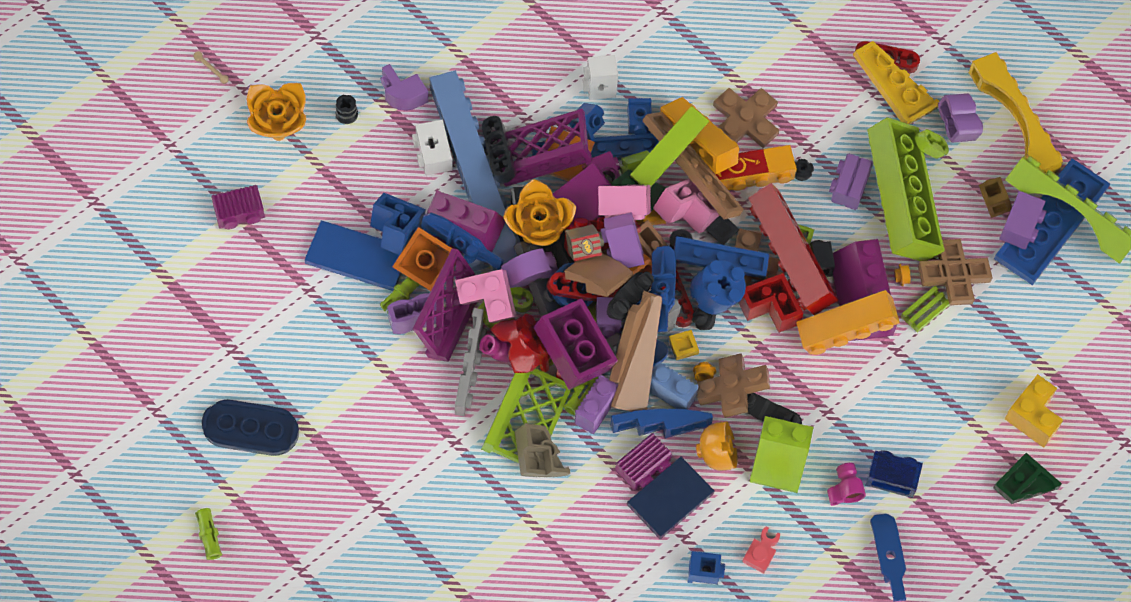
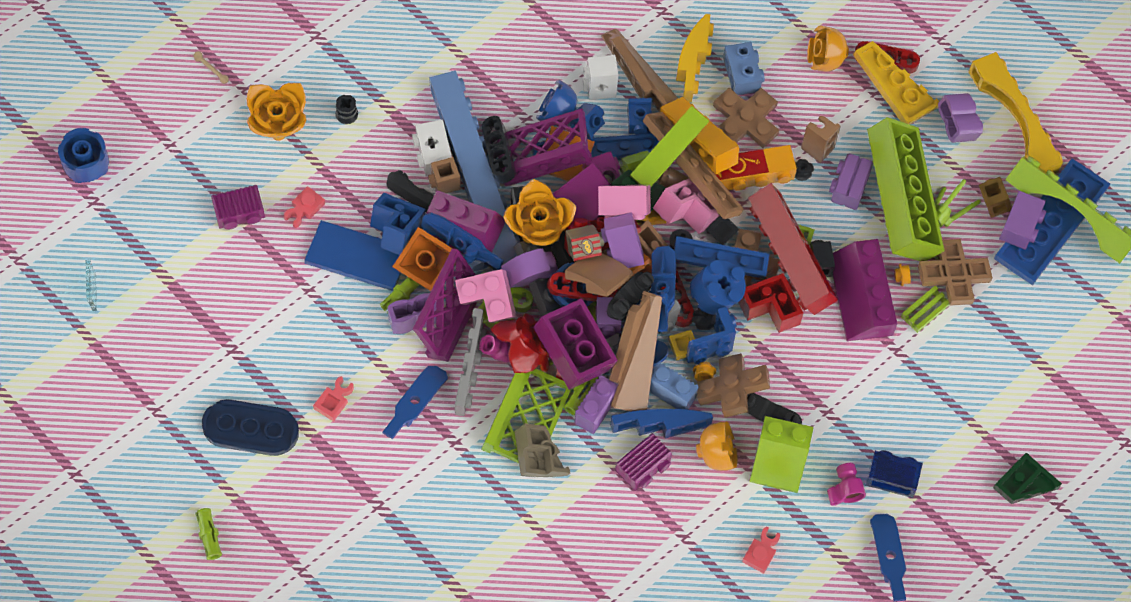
(83, 155): none -> blue brick
(91, 288): none -> clear light blue piece
(305, 204): none -> coral plate
(333, 401): none -> coral plate
(403, 94): medium lavender brick -> none
(405, 188): none -> black piece
(421, 390): none -> blue piece
(444, 176): none -> medium nougat brick
(558, 102): none -> blue cylinder
(637, 70): none -> medium nougat wedge
(670, 497): dark blue tile -> none
(671, 177): none -> medium nougat cone
(693, 55): none -> yellow slope
(703, 560): blue brick -> none
(716, 344): none -> blue bracket
(742, 68): none -> medium blue brick
(820, 141): none -> medium nougat hinge
(827, 49): none -> light orange cylinder
(848, 322): light orange brick -> none
(931, 144): lime beam -> none
(944, 211): none -> lime plant
(1031, 414): yellow brick -> none

